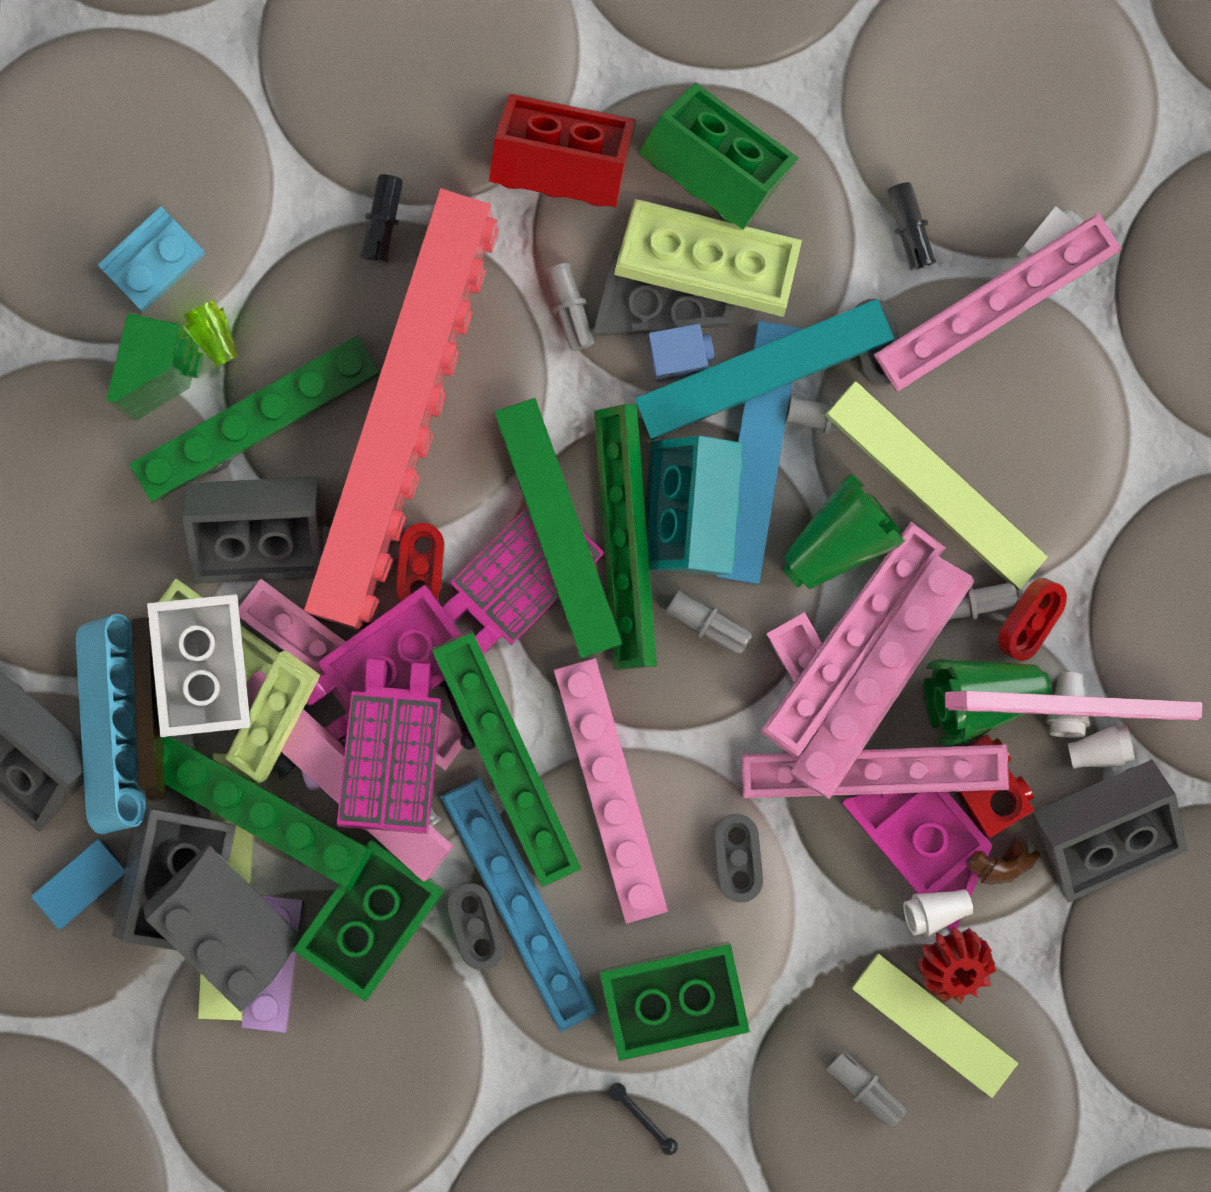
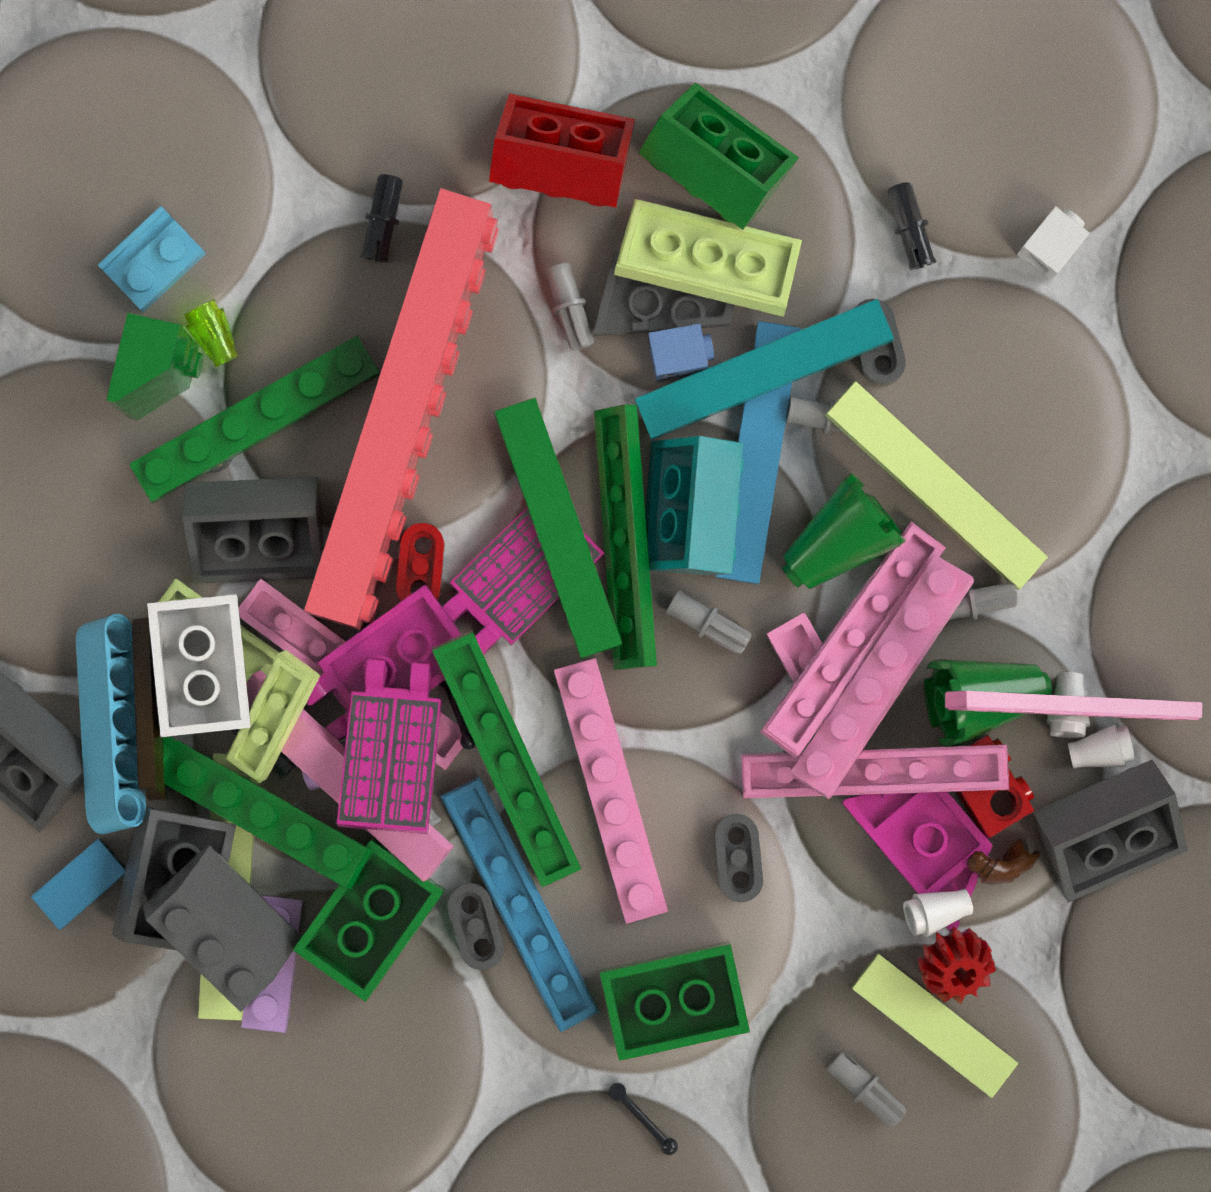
(997, 302): bright pink tile -> none
(1032, 619): red plate -> none

